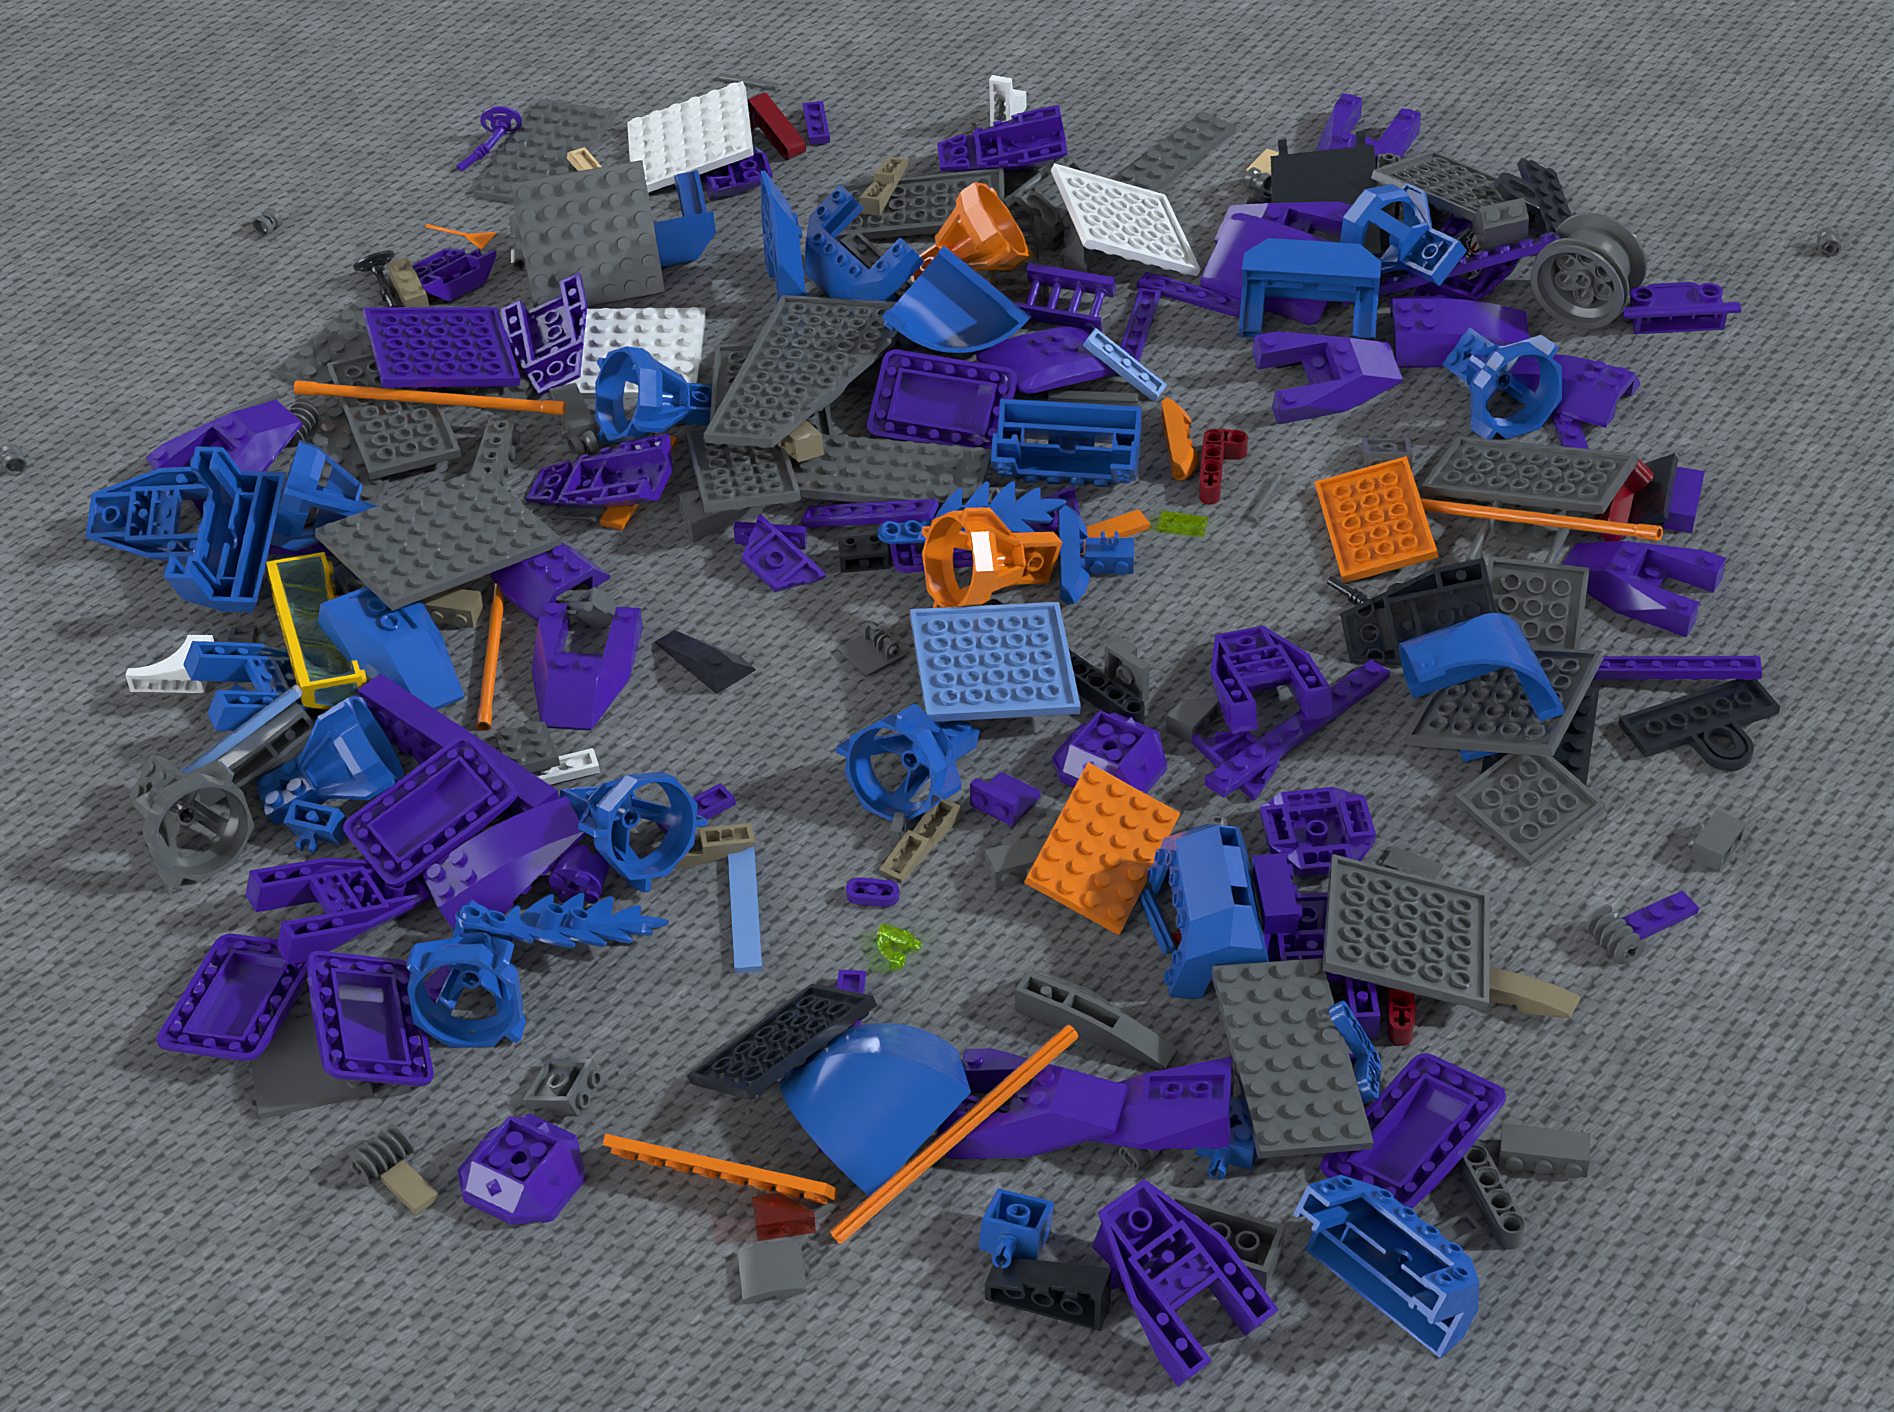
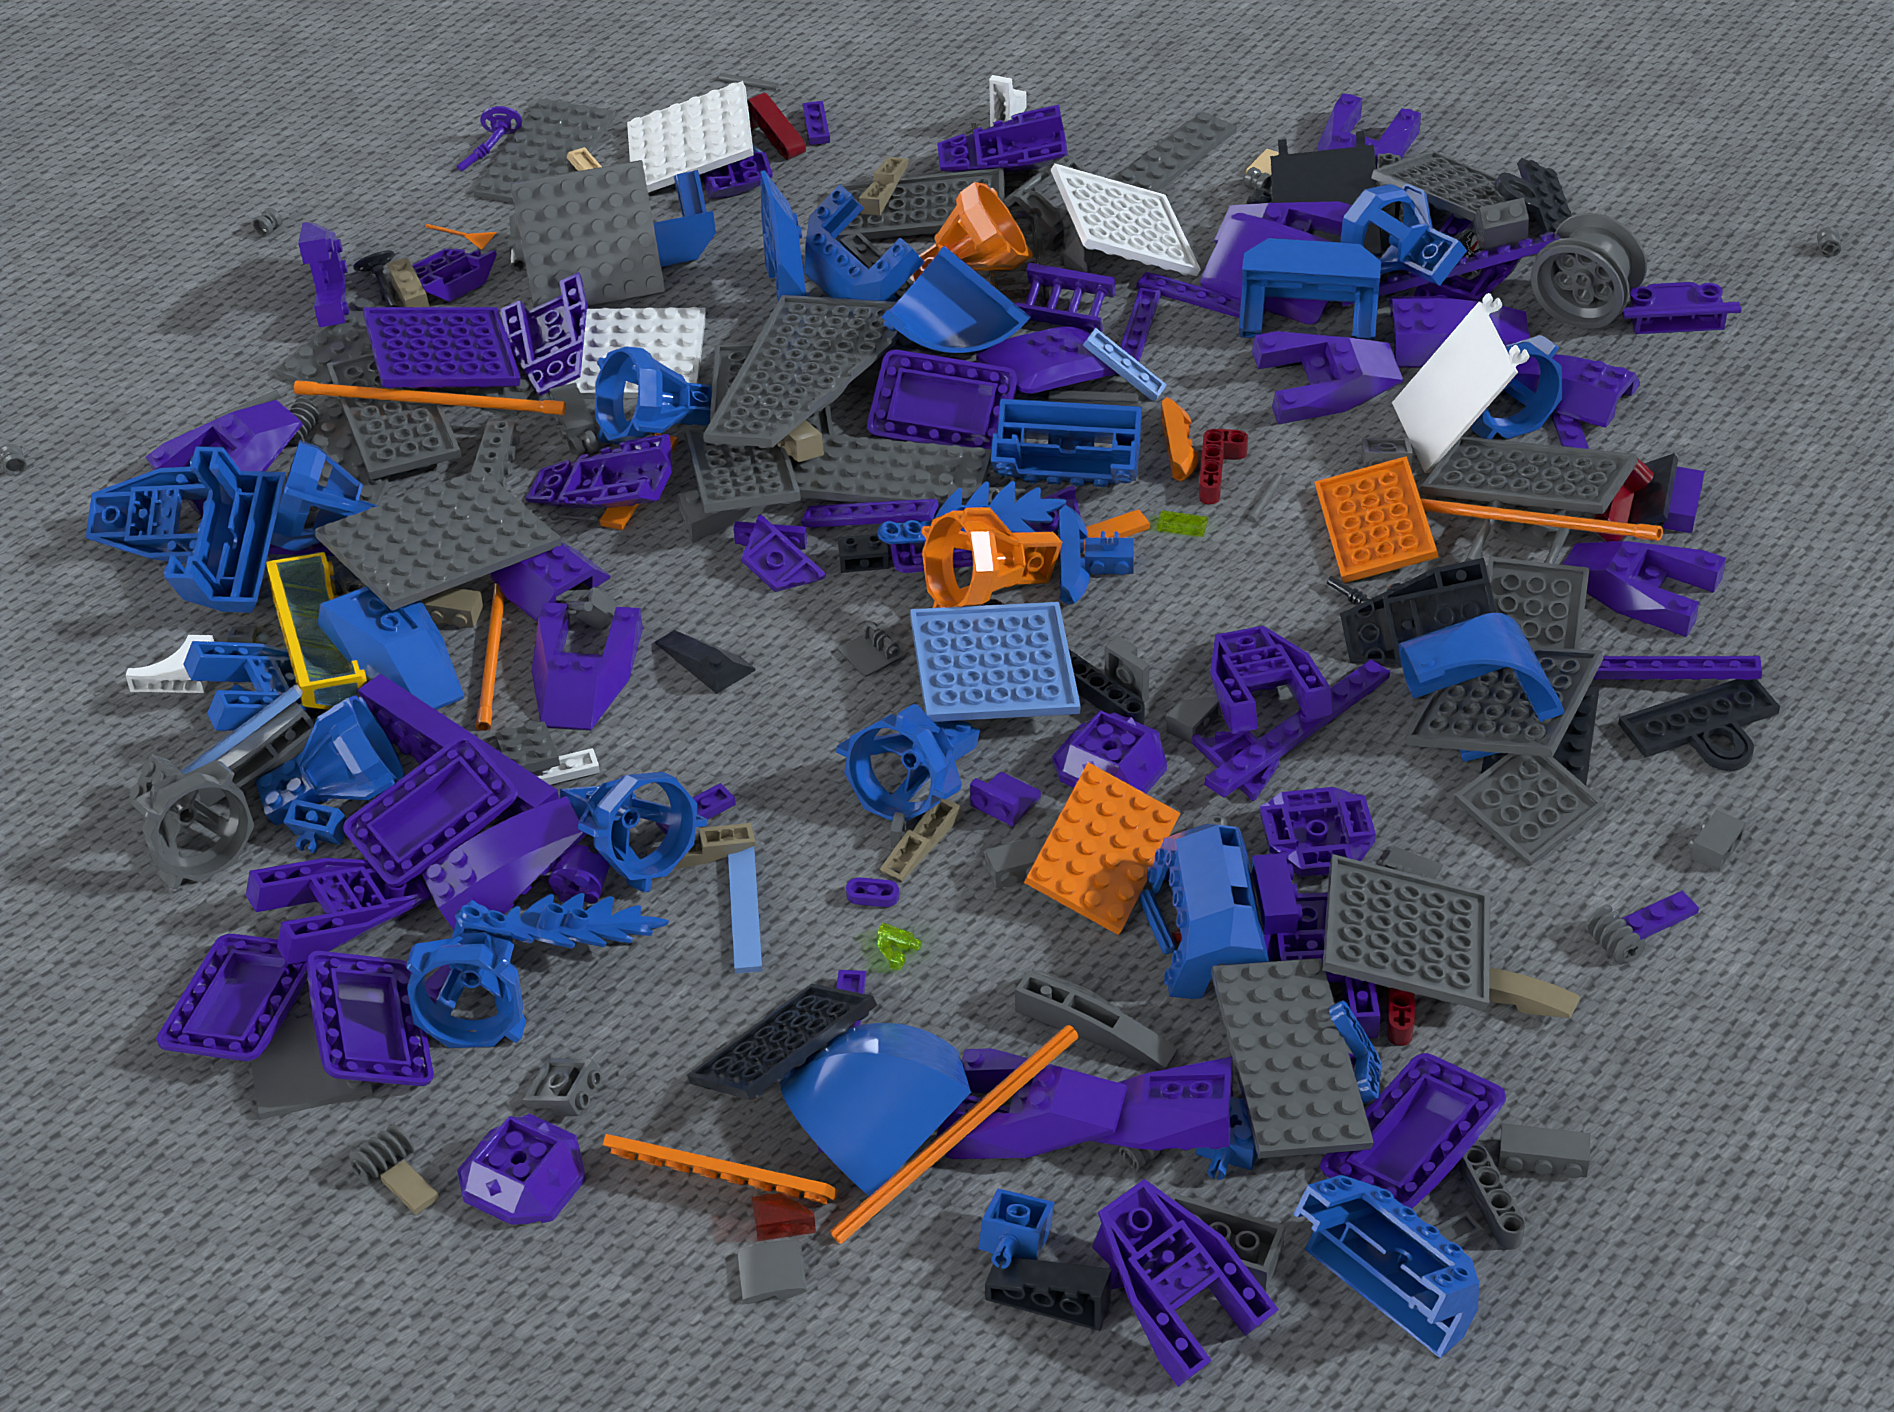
(322, 251): none -> dark purple wedge
(1456, 384): none -> white flag

